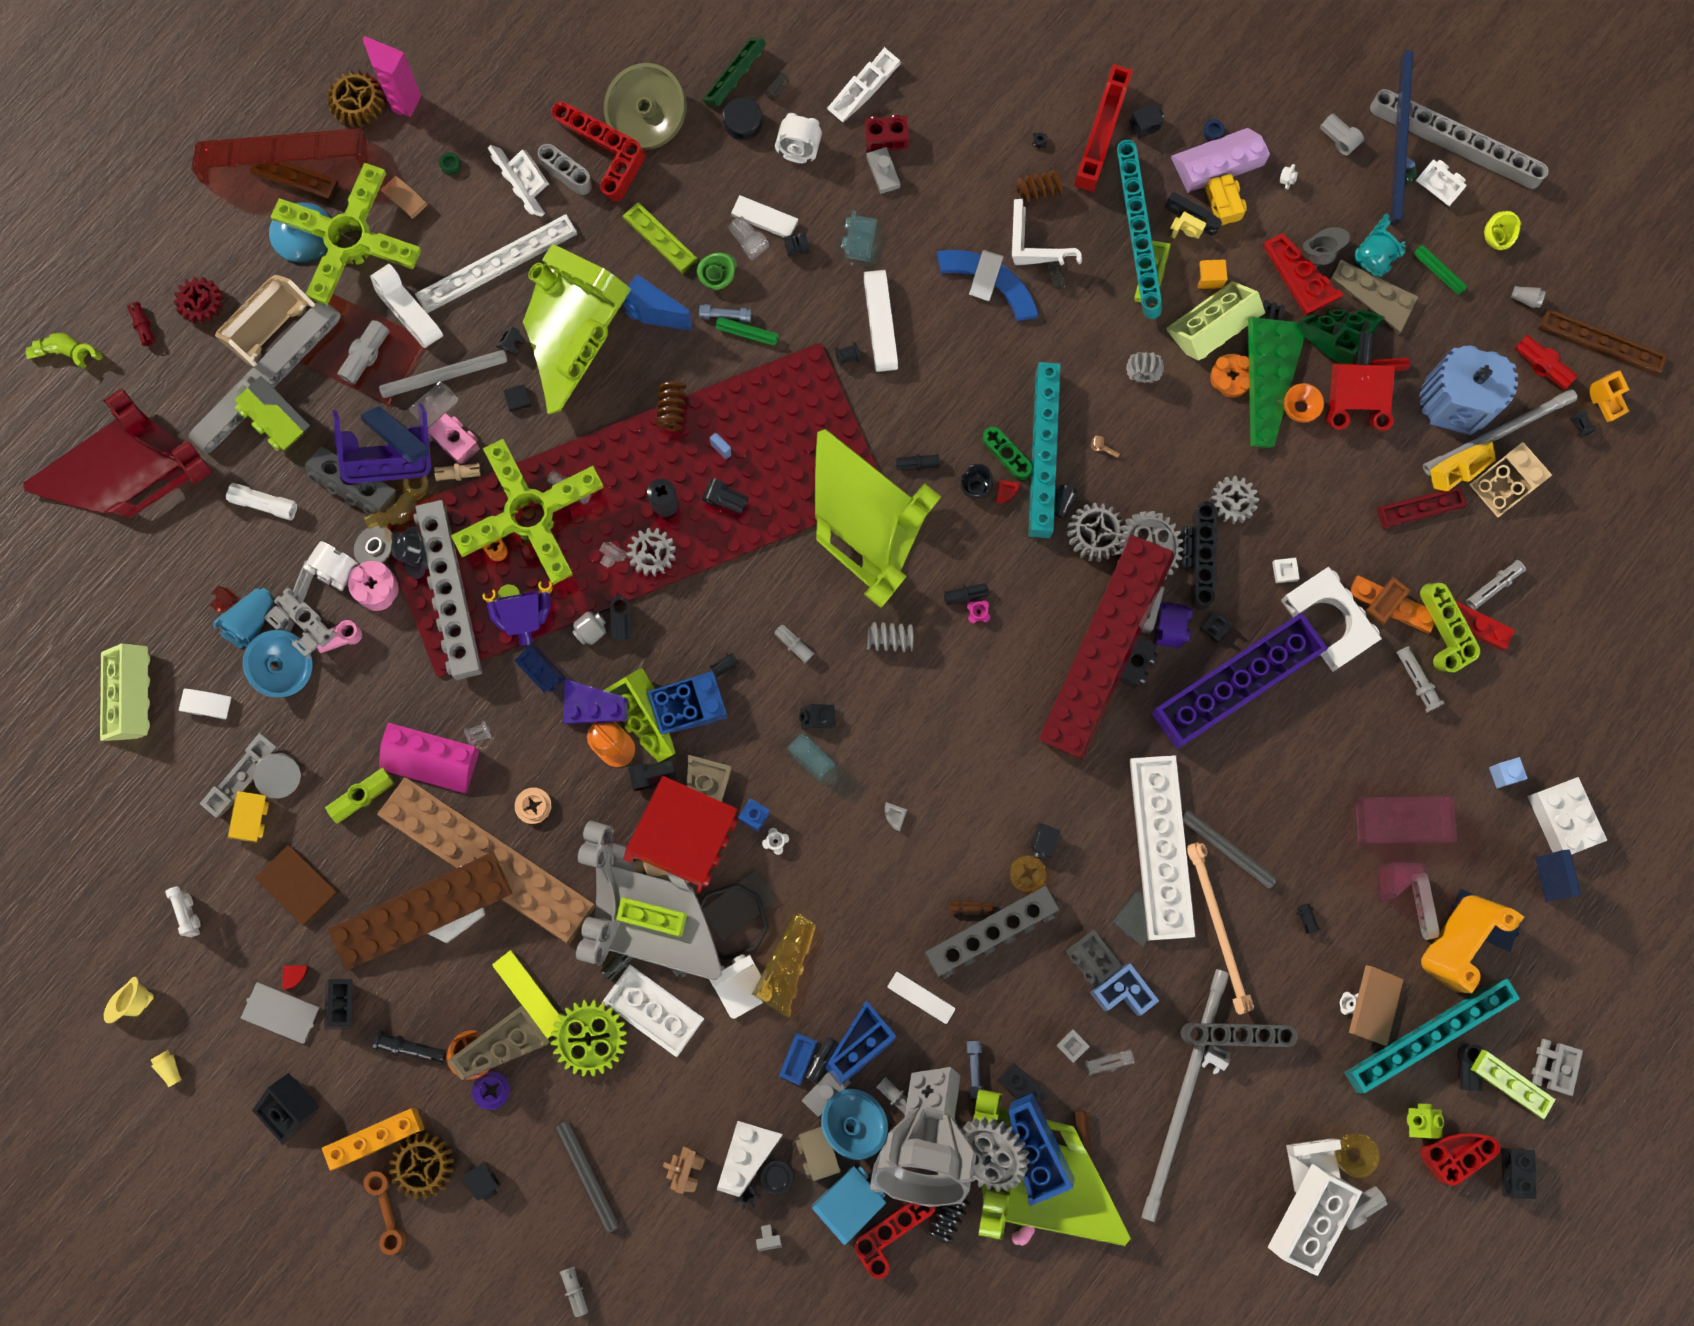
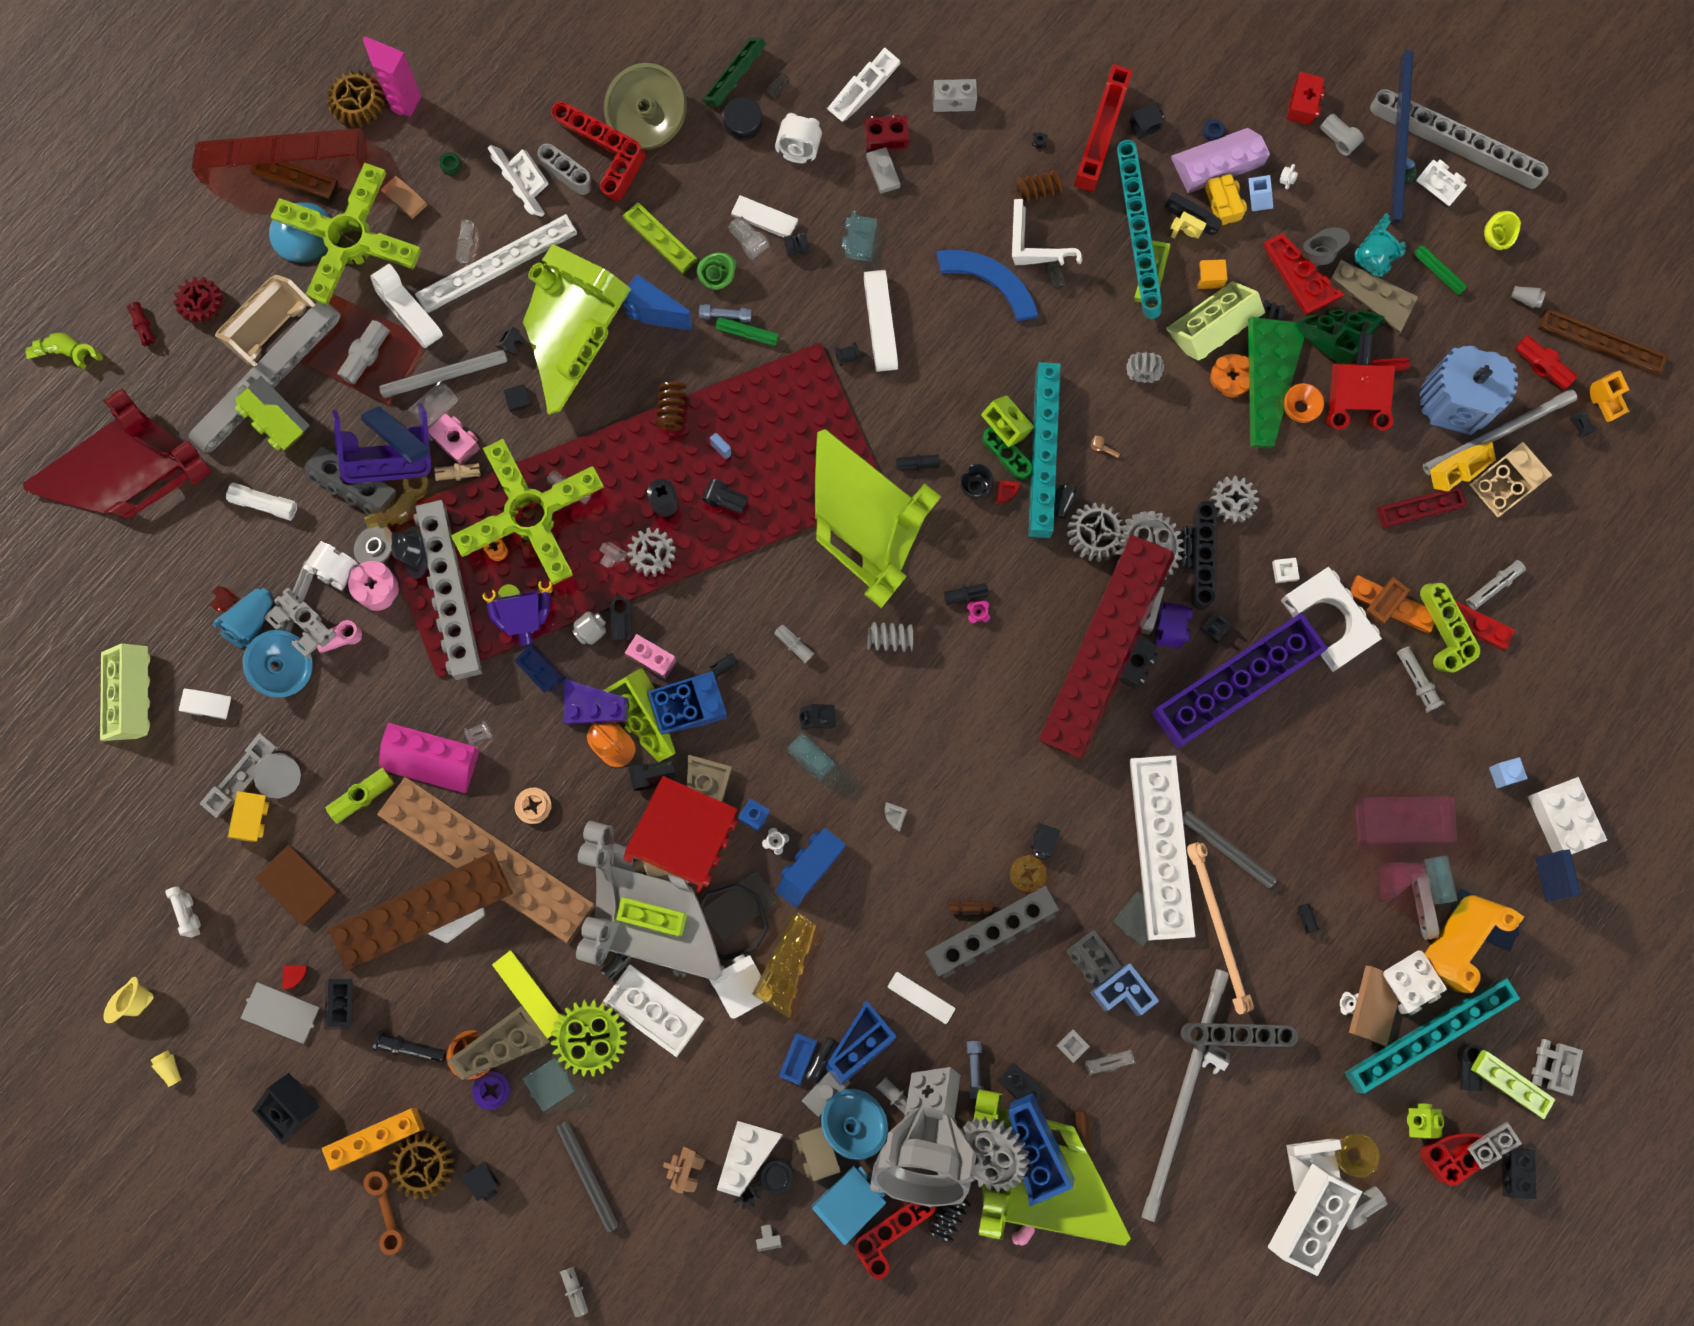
(464, 241): none -> clear axle
(549, 1084): none -> clear light blue piece
(650, 657): none -> bright pink brick
(809, 866): none -> blue wedge
(954, 95): none -> light grey brick
(986, 275): light grey slope -> none
(1007, 421): none -> lime brick
(1260, 193): none -> light blue brick
(1305, 98): none -> red brick
(1414, 982): none -> white bracket
(1440, 880): none -> clear light blue bracket
(1494, 1145): none -> light grey slope

